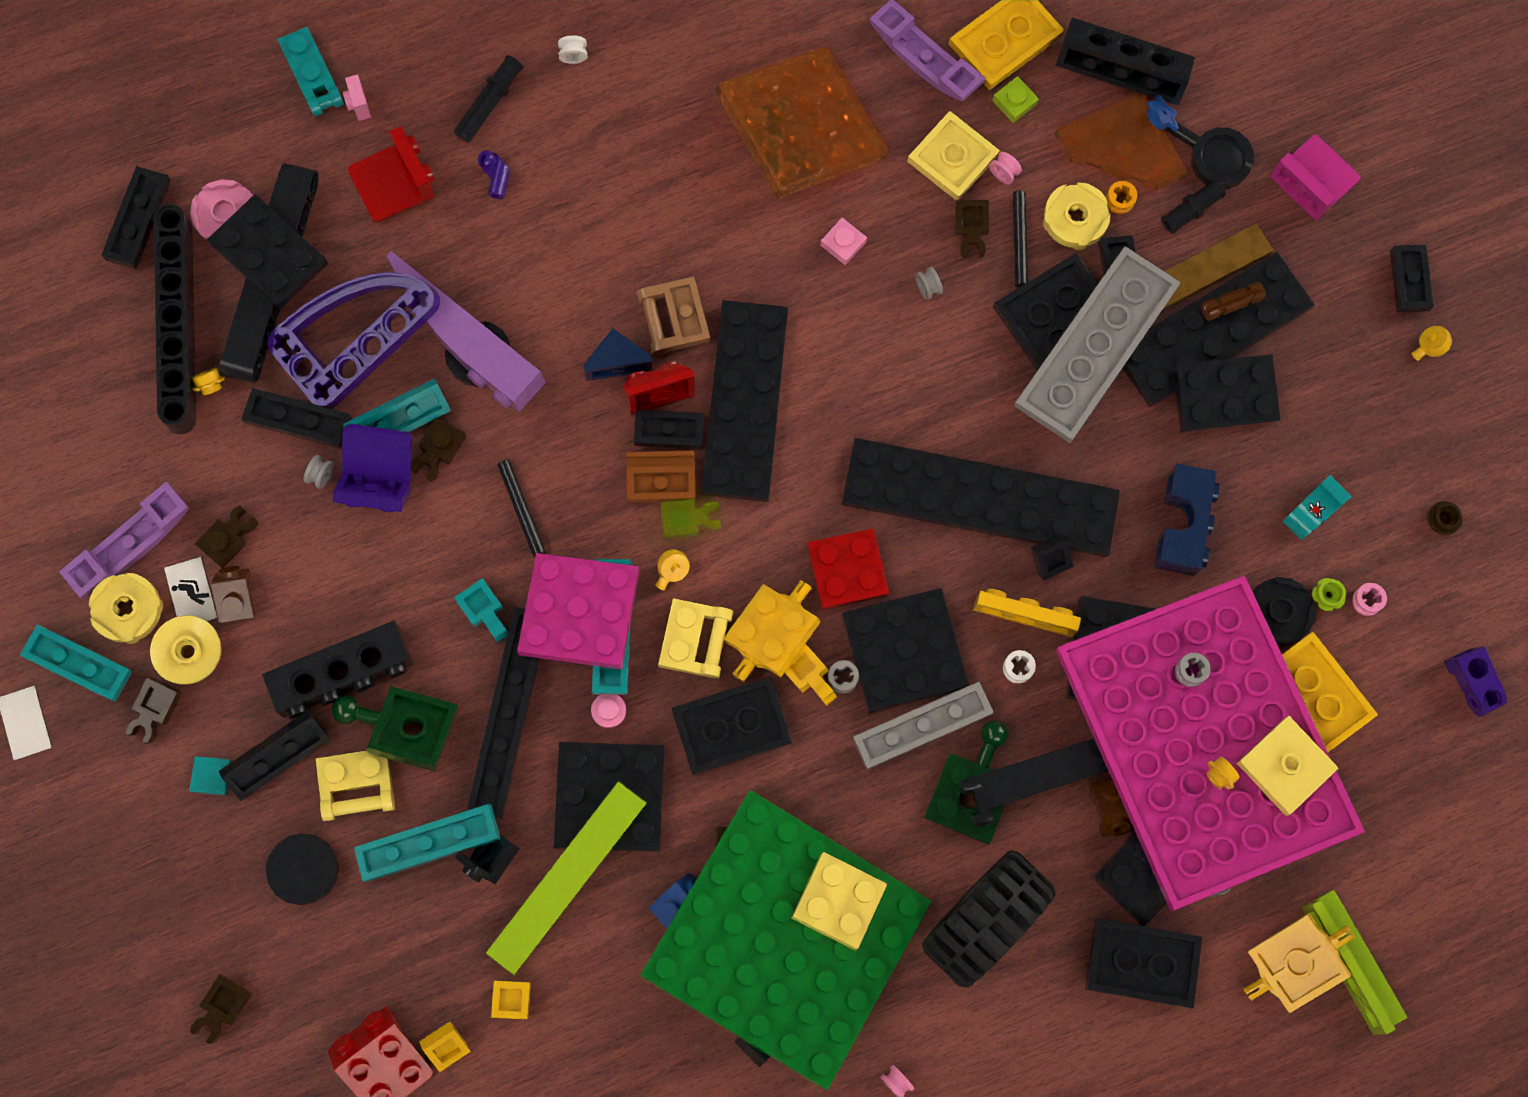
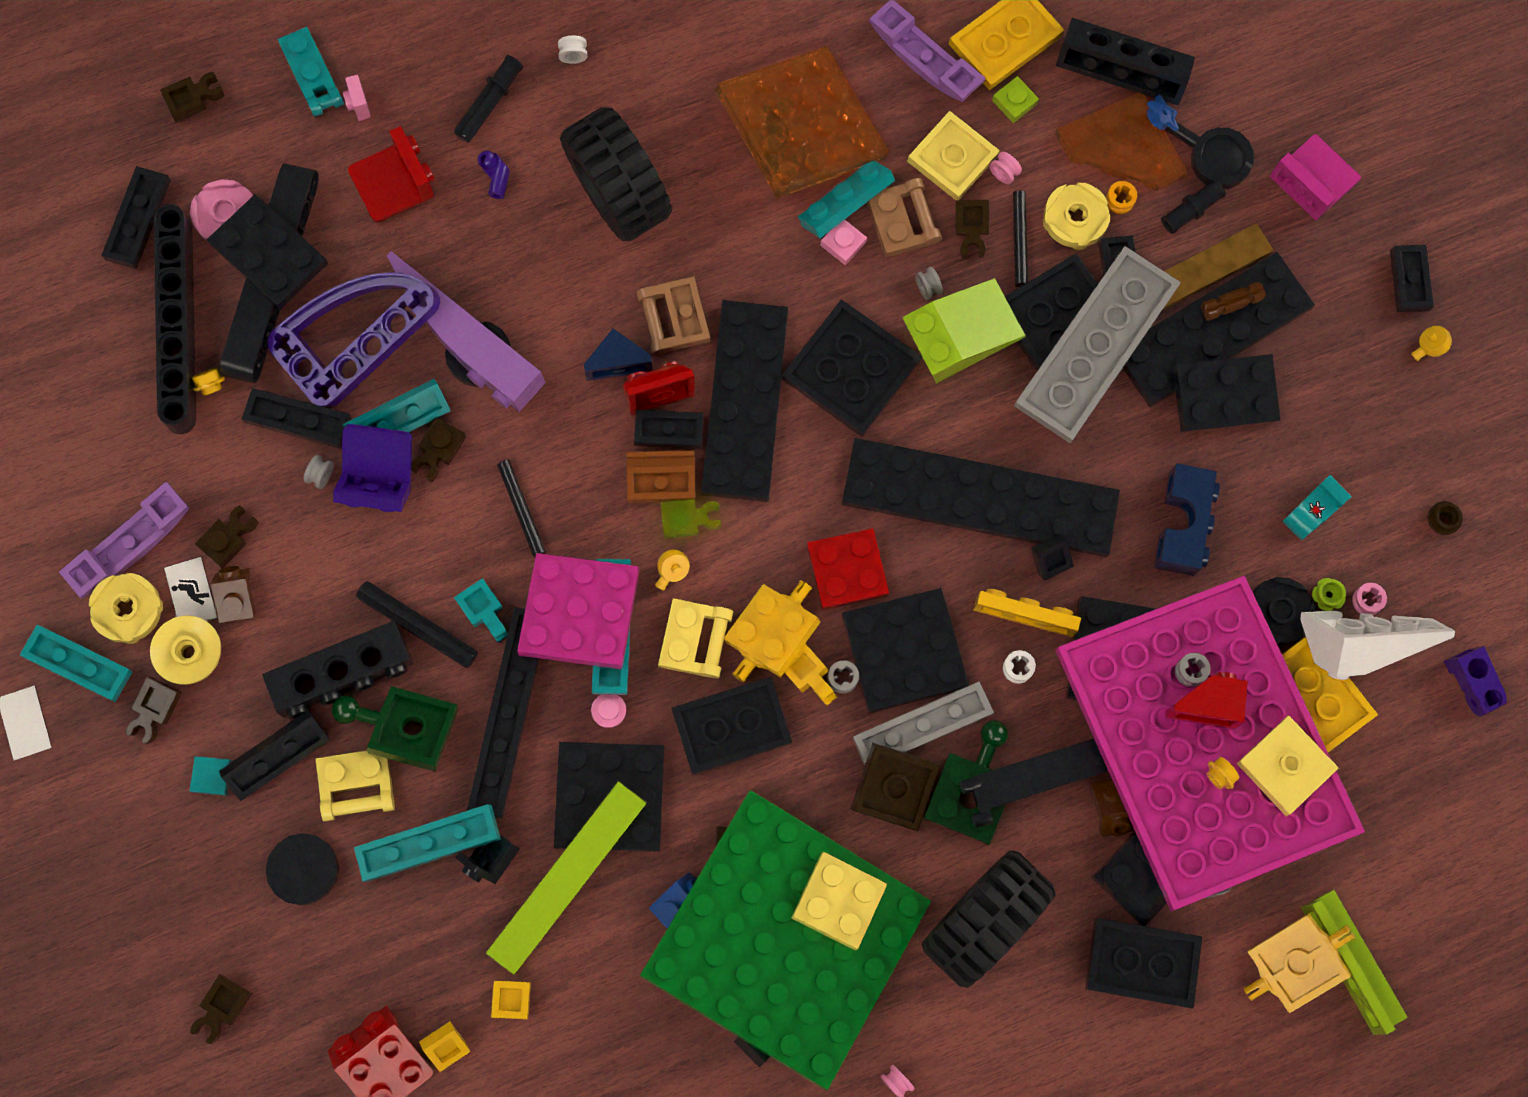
(186, 98): none -> dark brown plate
(417, 624): none -> black axle
(616, 173): none -> black tyre
(846, 198): none -> teal plate
(851, 368): none -> black plate
(893, 222): none -> medium nougat plate
(895, 786): none -> dark brown plate
(963, 328): none -> lime slope
(1214, 702): none -> red slope
(1367, 643): none -> white wedge

